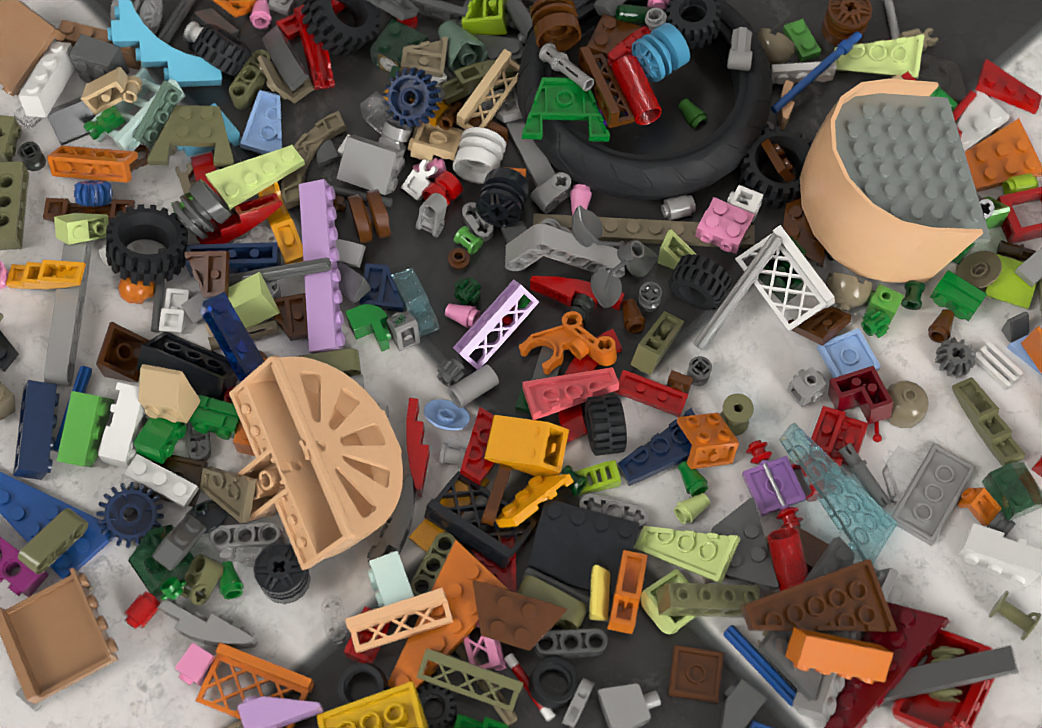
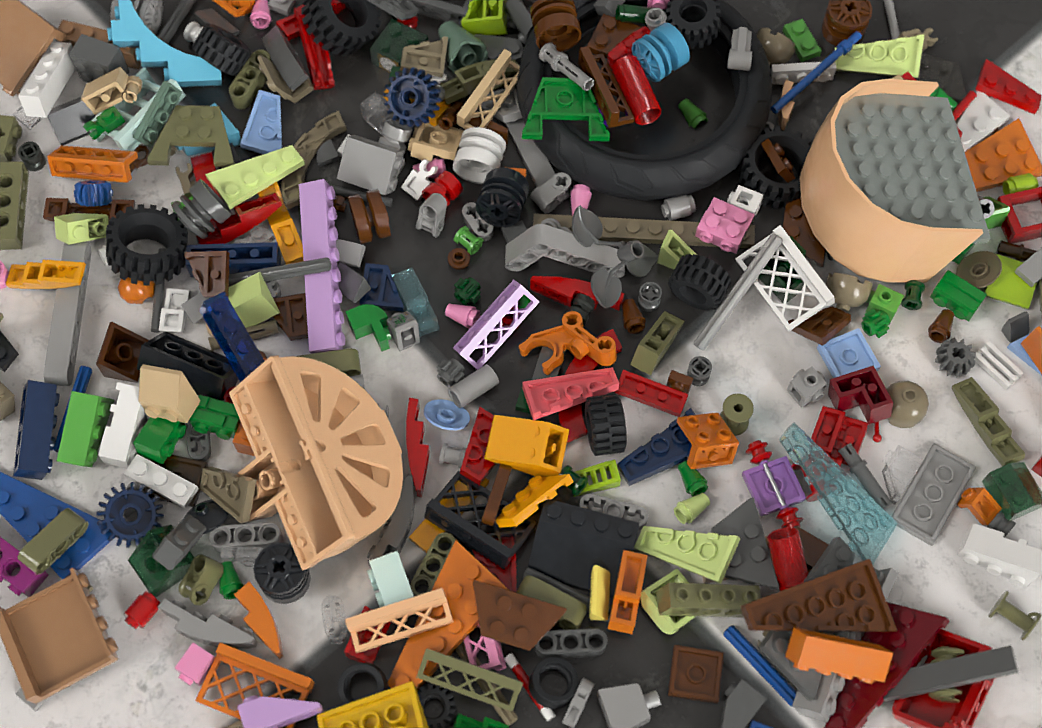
(172, 588): green plate -> none
(260, 618): none -> orange slope

